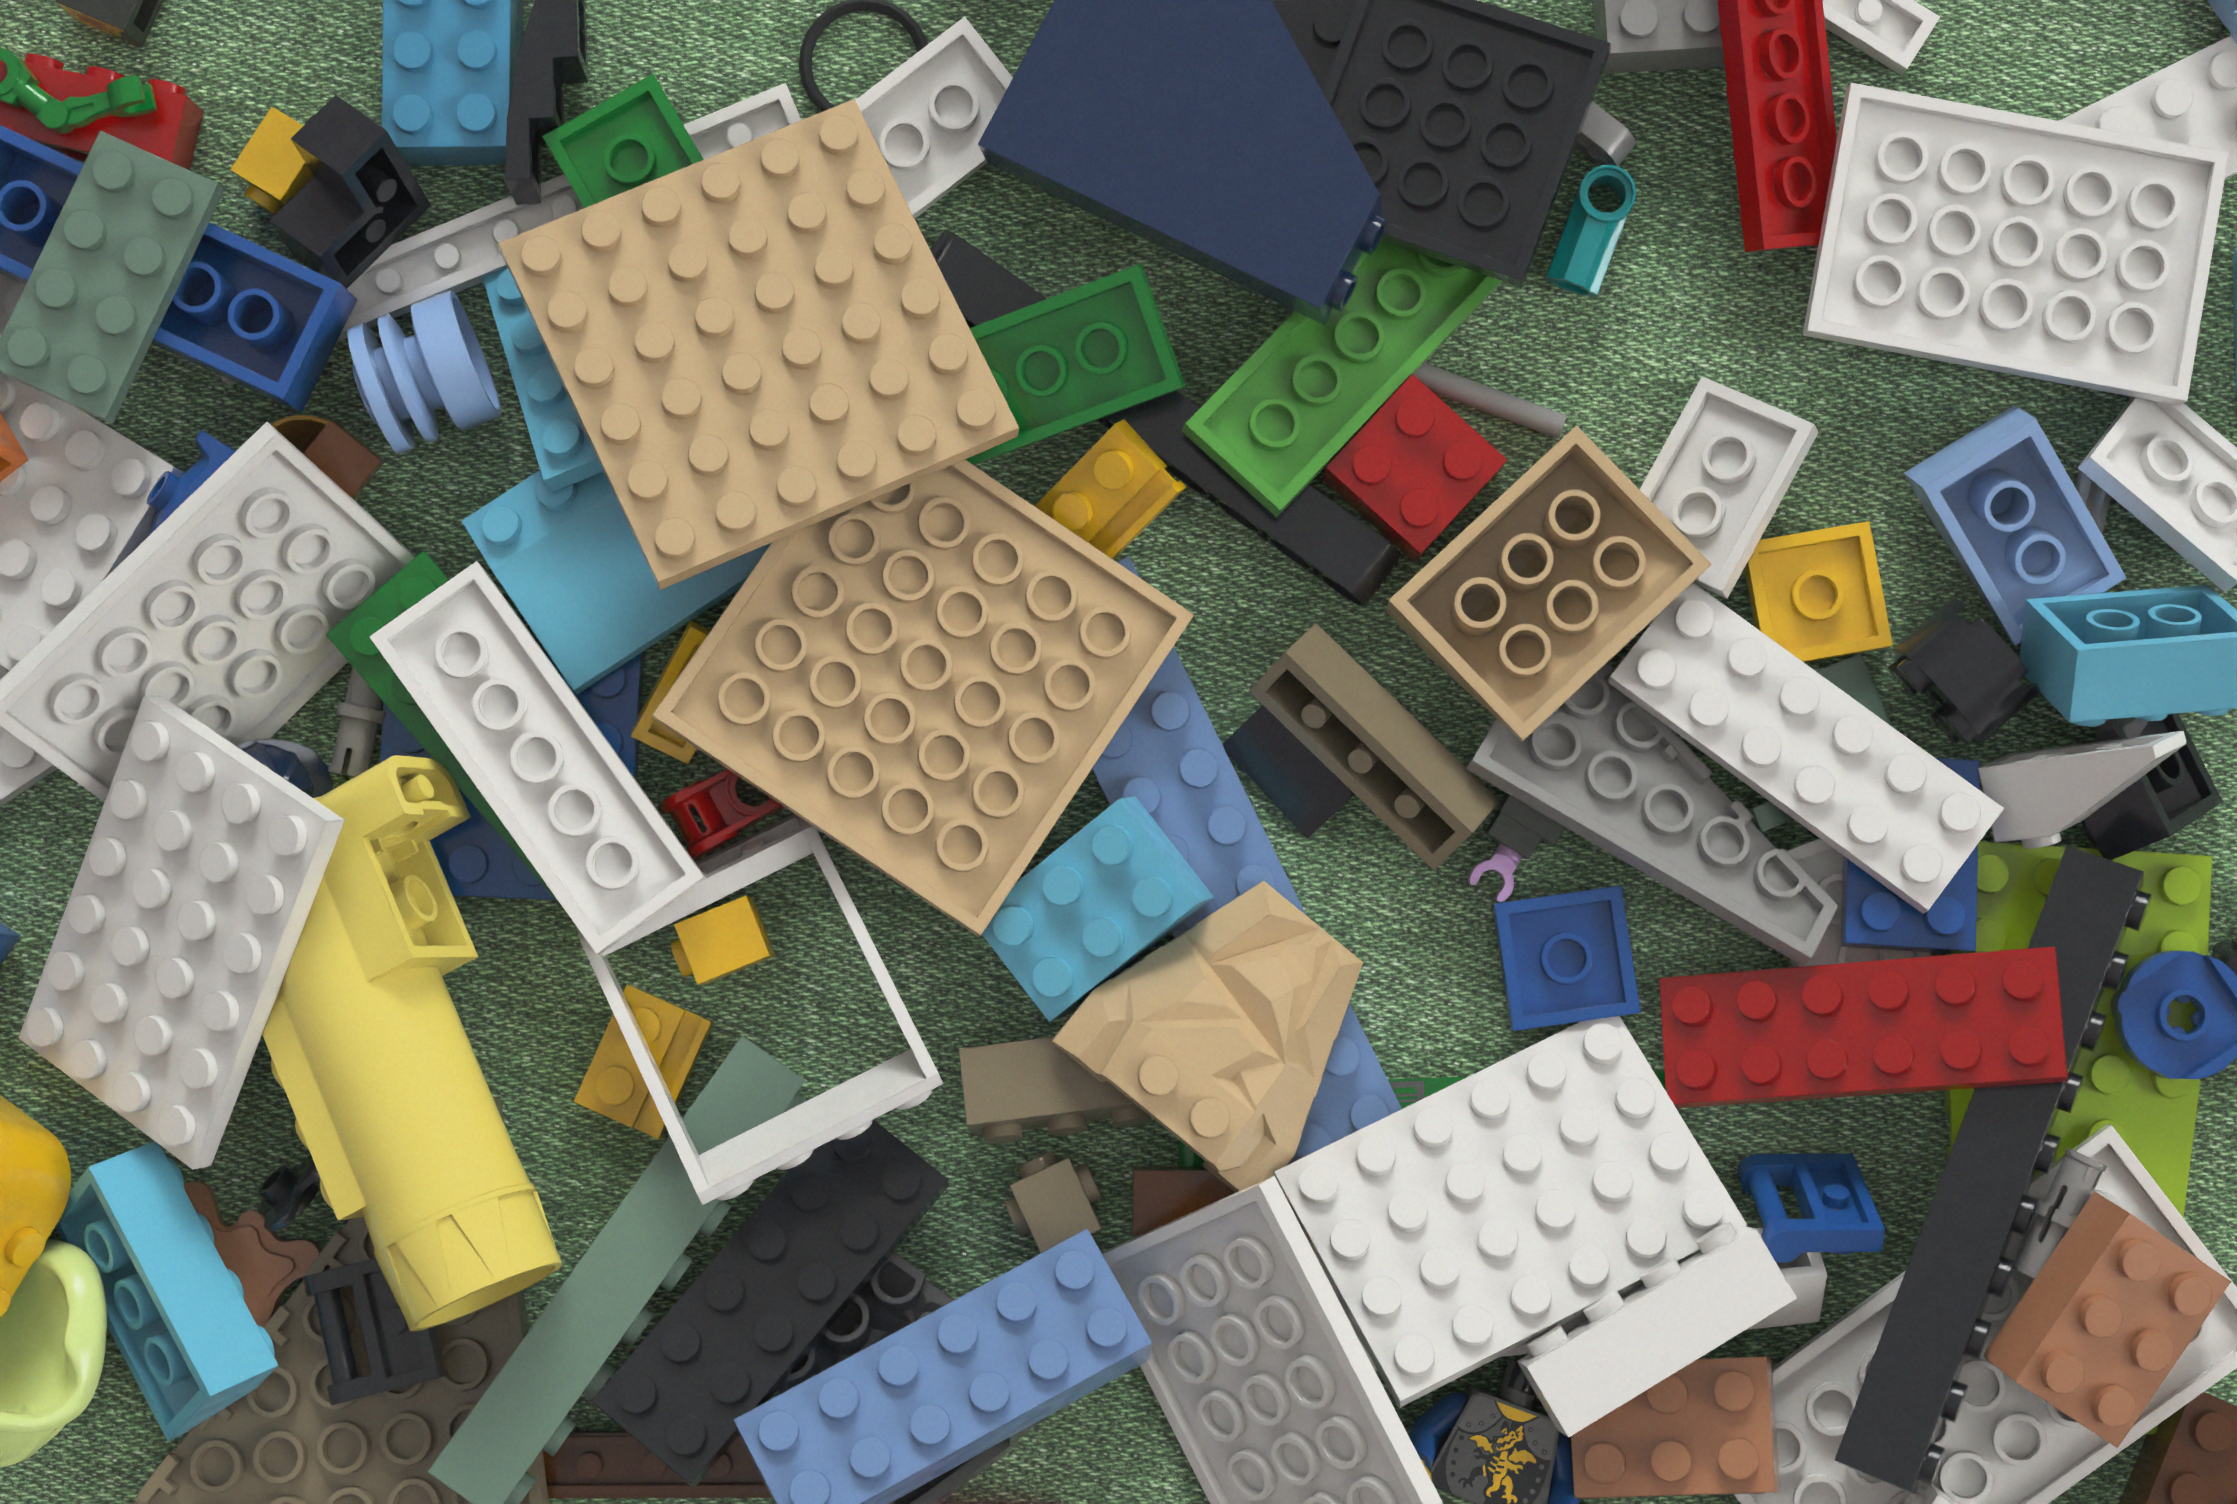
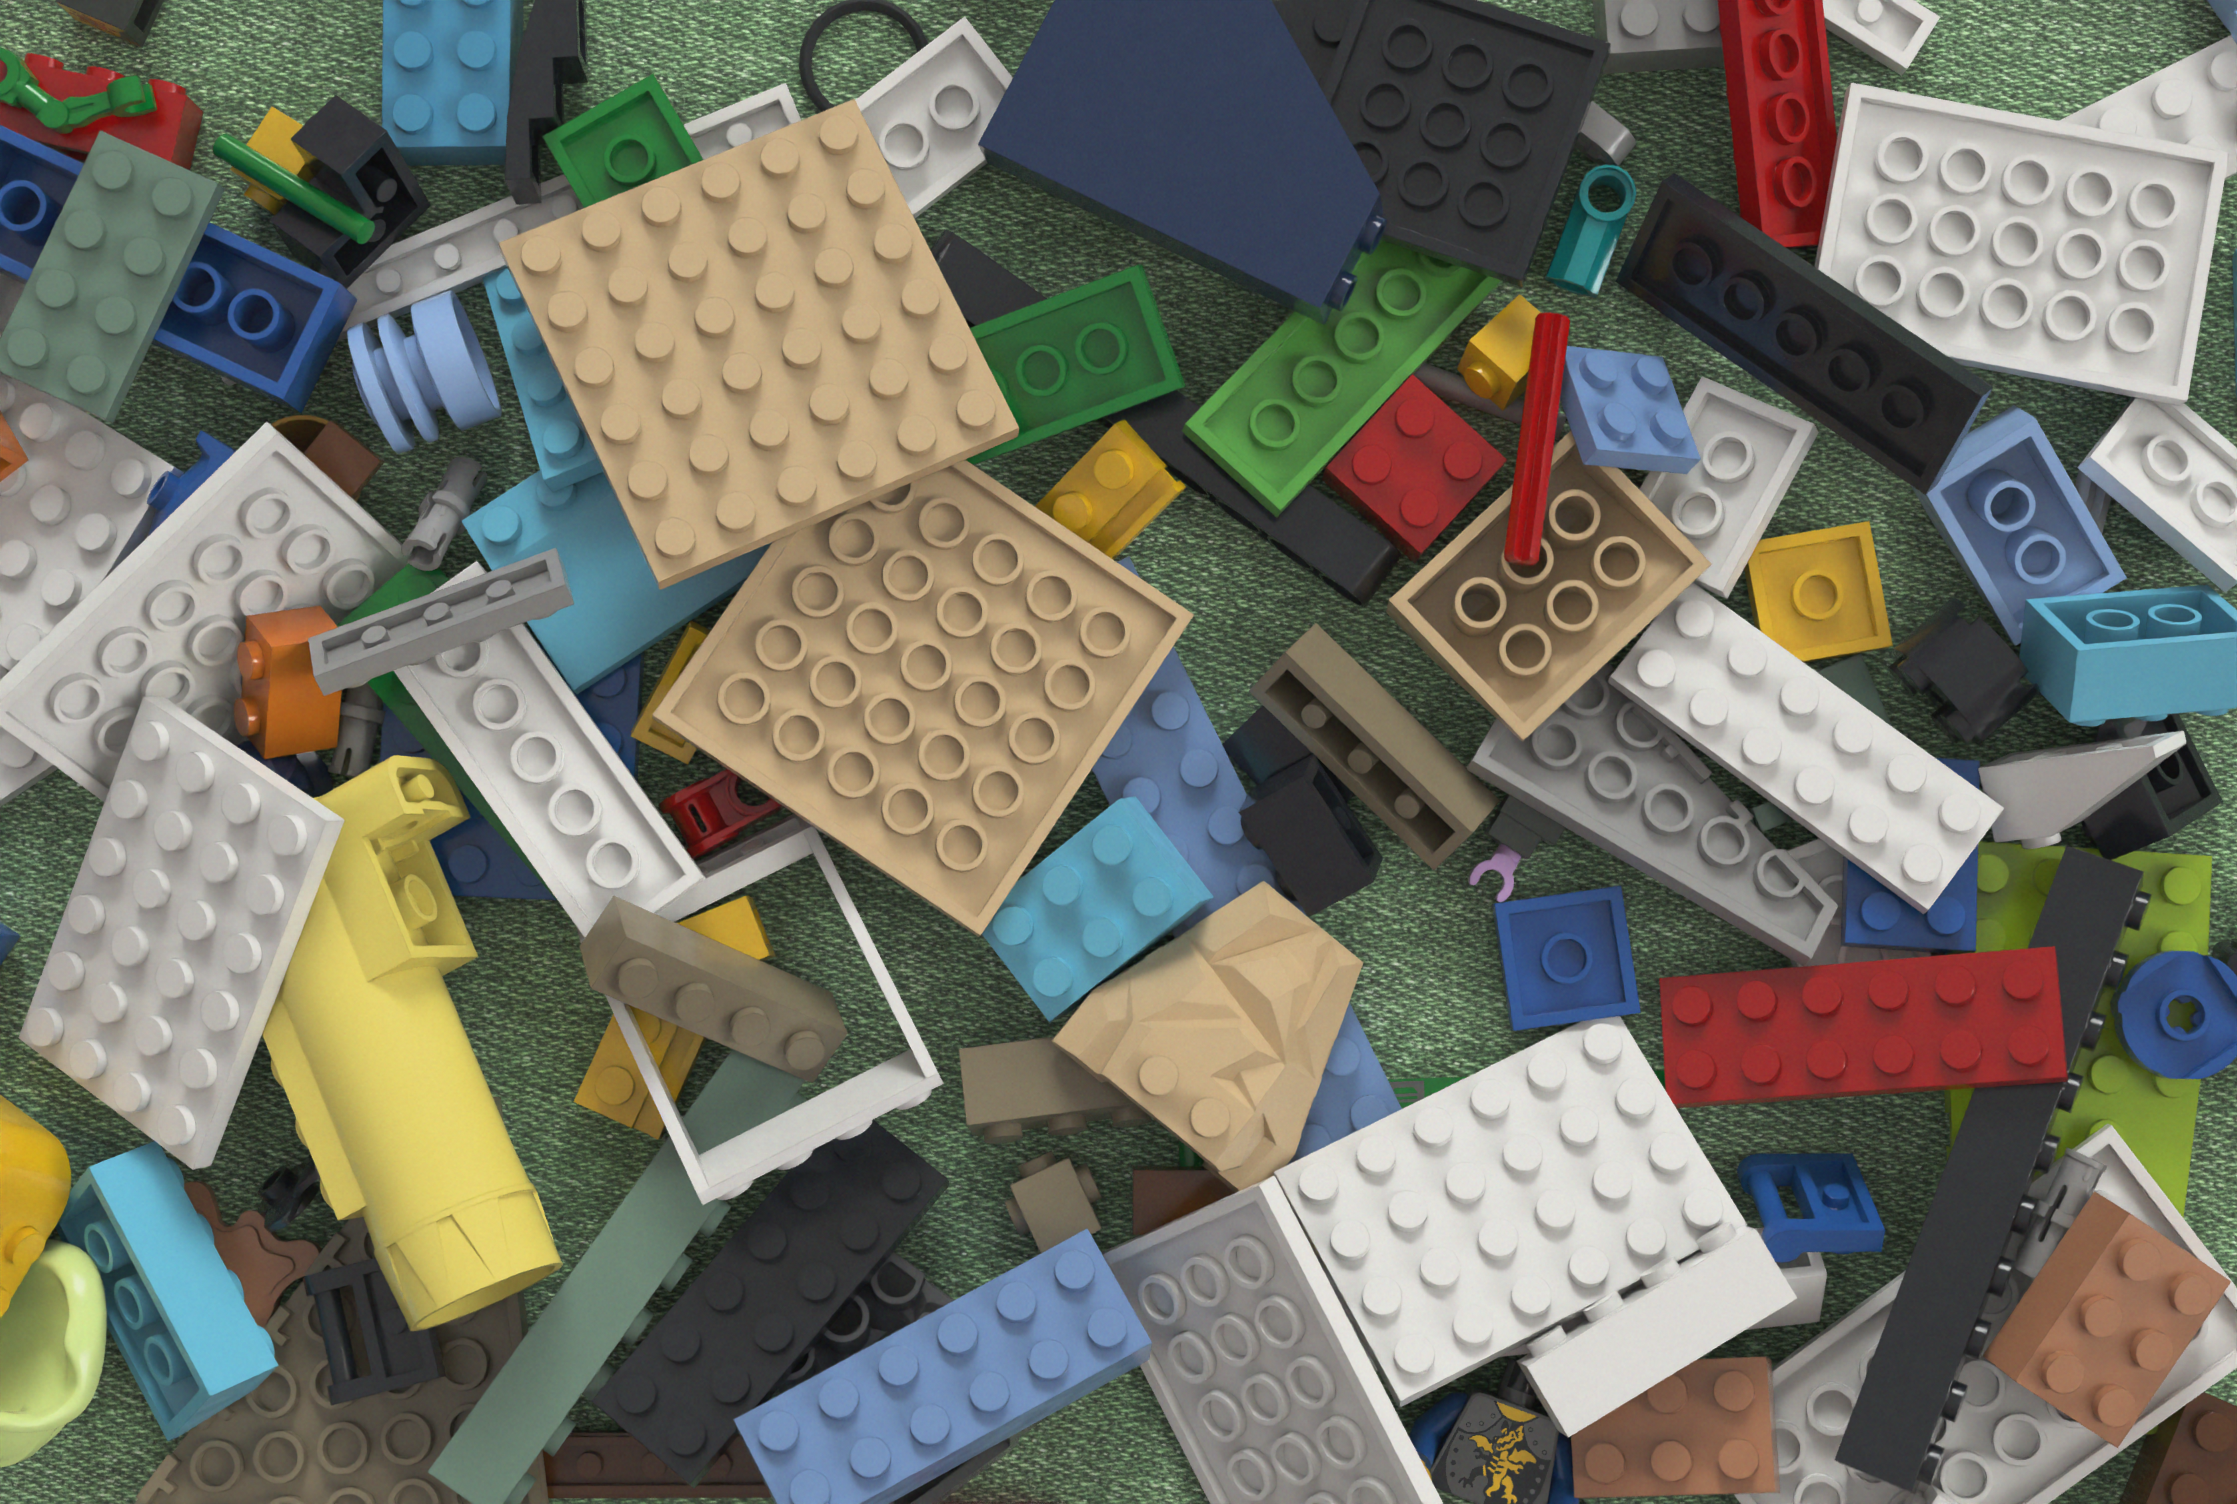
(280, 698): none -> orange brick
(293, 188): none -> green bar
(440, 622): none -> light grey plate
(443, 513): none -> light grey pin
(712, 989): none -> dark tan brick
(1309, 836): none -> black brick
(1500, 353): none -> yellow brick
(1536, 439): none -> red axle
(1625, 412): none -> medium blue plate
(1802, 334): none -> black plate

